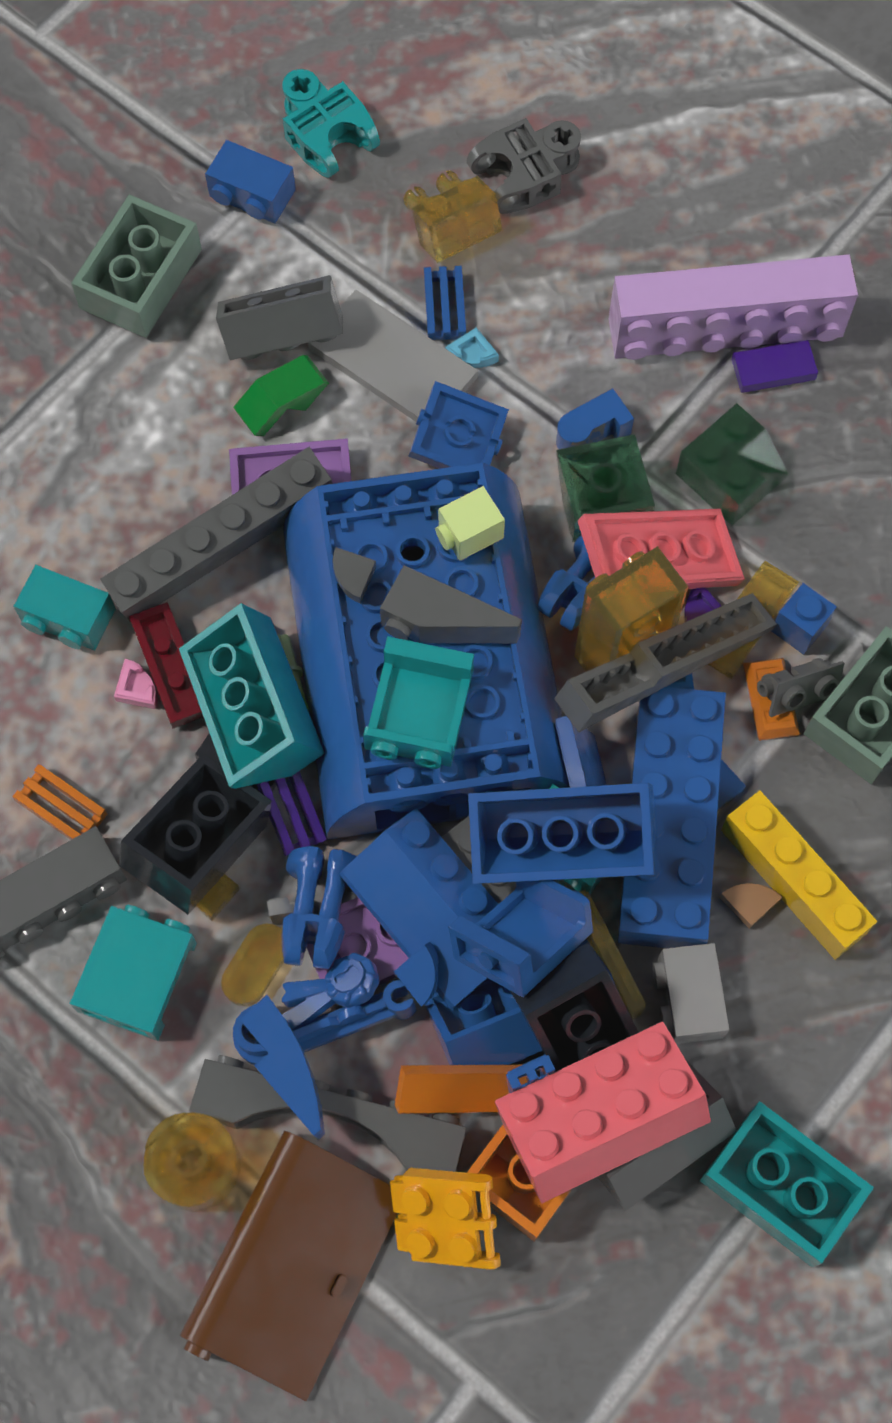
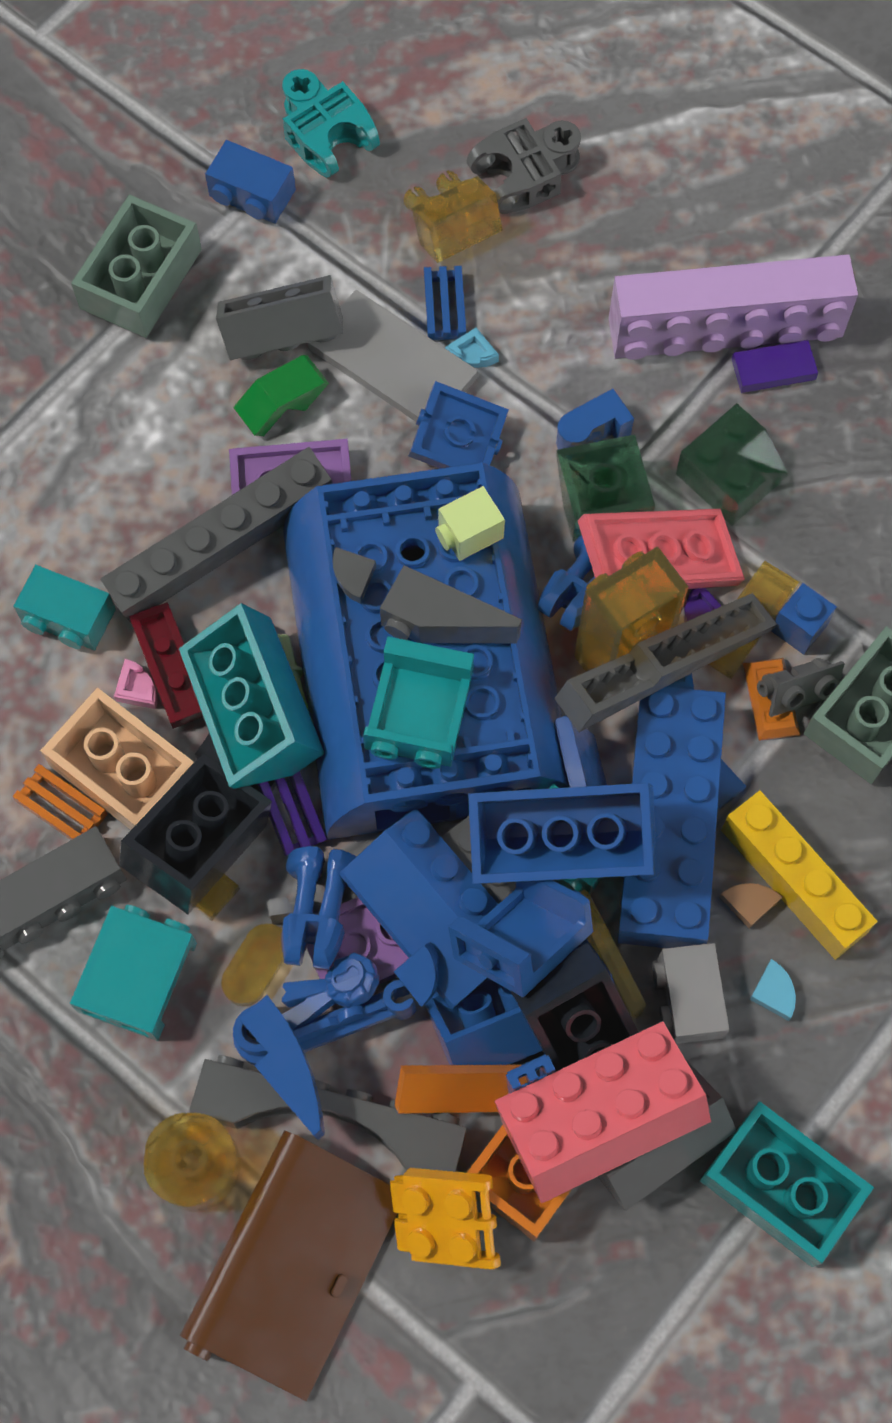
(115, 758): none -> light nougat brick
(775, 991): none -> medium azure tile

